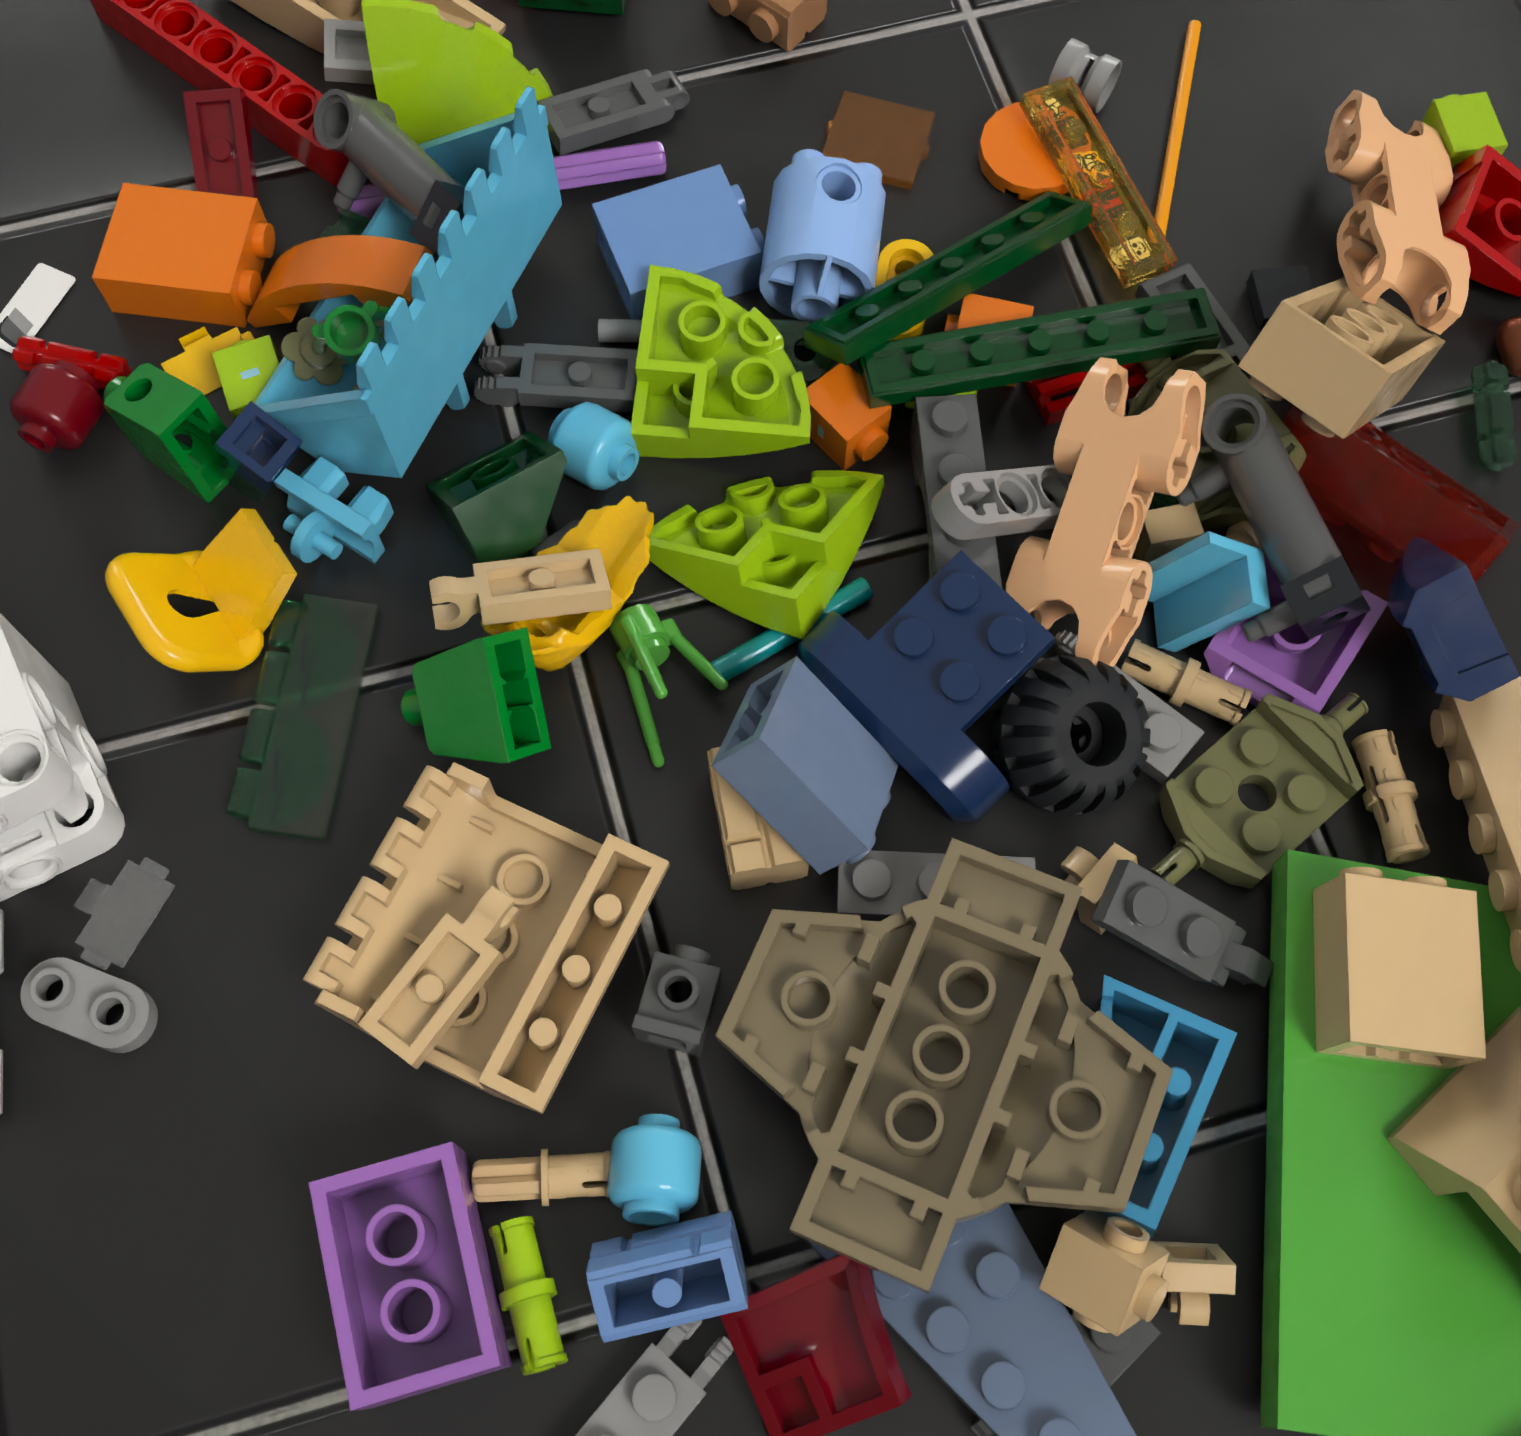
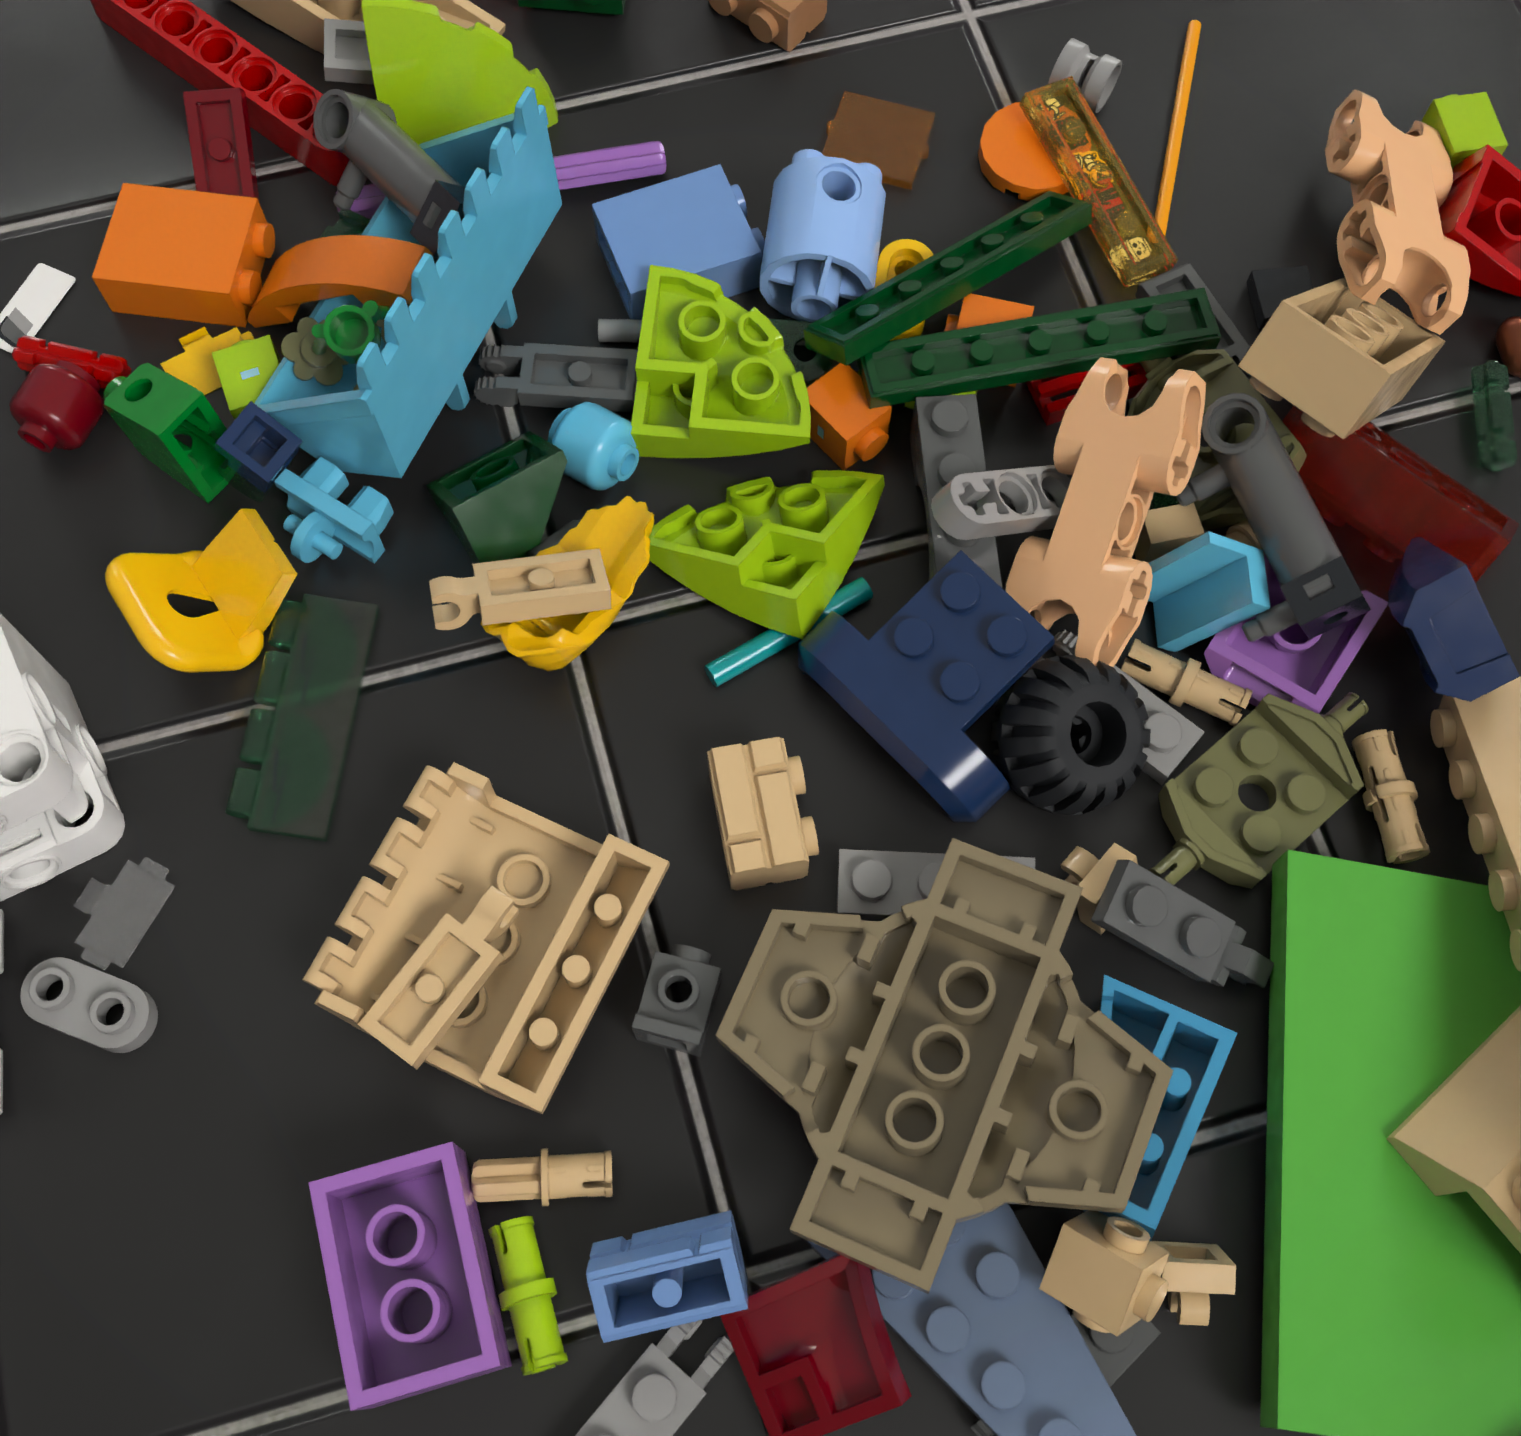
(480, 700): green torso -> none
(612, 109): dark grey hinge -> none
(644, 647): bright green plant -> none
(654, 1171): medium azure head -> none
(807, 767): sand blue brick -> none
(1397, 970): tan brick -> none

